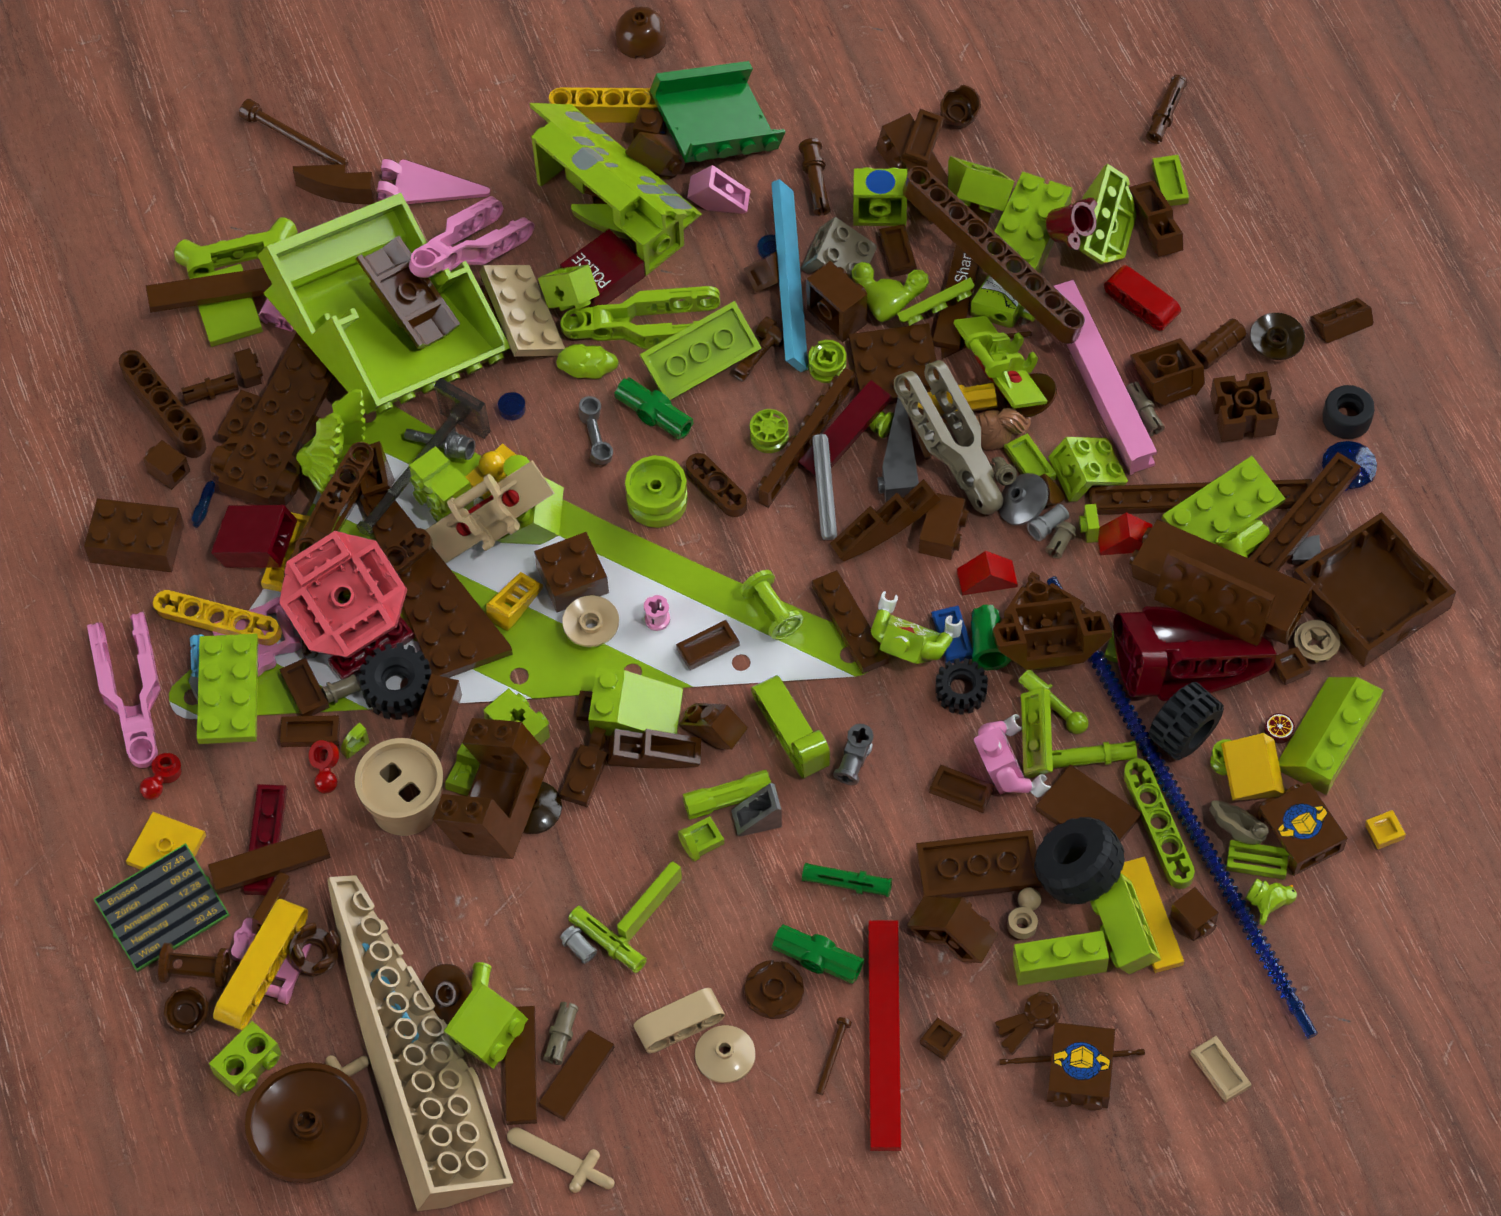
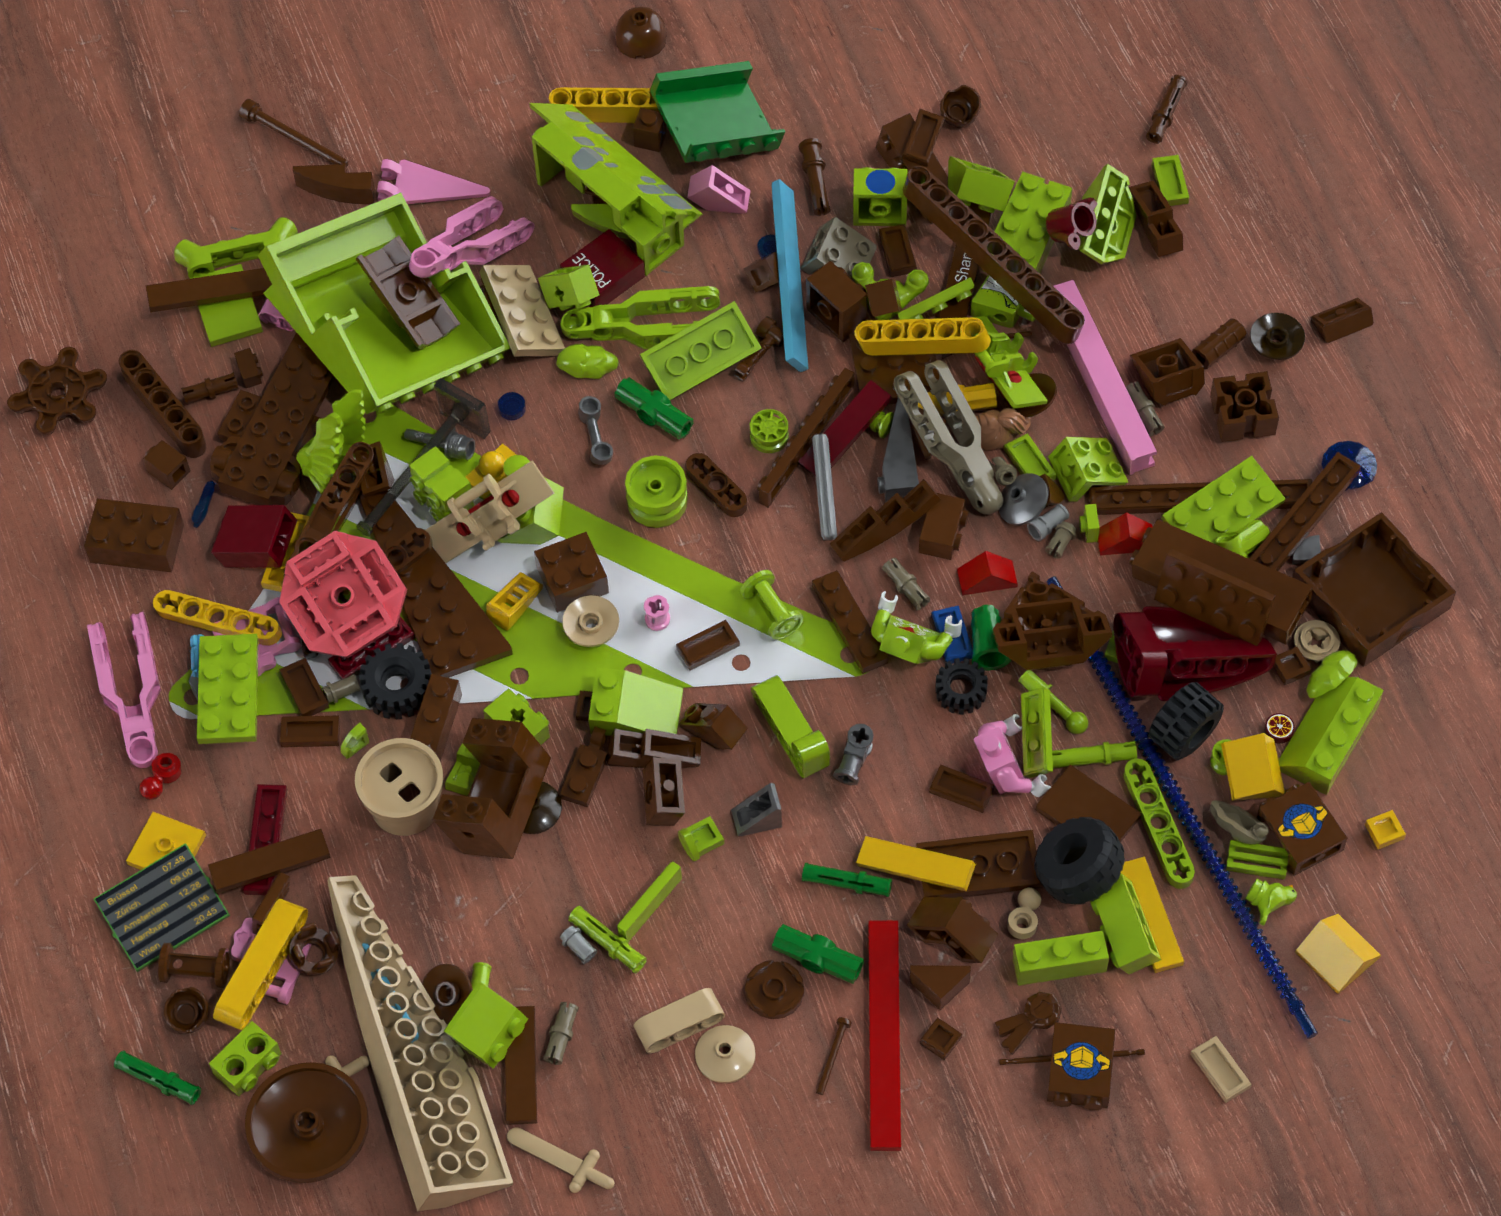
(48, 378): none -> reddish brown plate
(169, 1083): none -> green pin
(325, 780): red plate -> none
(576, 1075): reddish brown tile -> none
(657, 153): reddish brown slope -> none
(663, 791): none -> reddish brown brick
(706, 800): lime axle -> none
(826, 360): lime wheel -> none
(883, 297): none -> reddish brown panel
(906, 583): none -> dark tan pin
(916, 863): none -> yellow tile
(933, 342): none -> yellow beam
(938, 982): none -> reddish brown slope
(1142, 298): red beam -> none
(1194, 914): reddish brown brick -> none
(1331, 673): none -> lime arm
(1337, 952): none -> yellow slope
(1348, 426): black tyre -> none

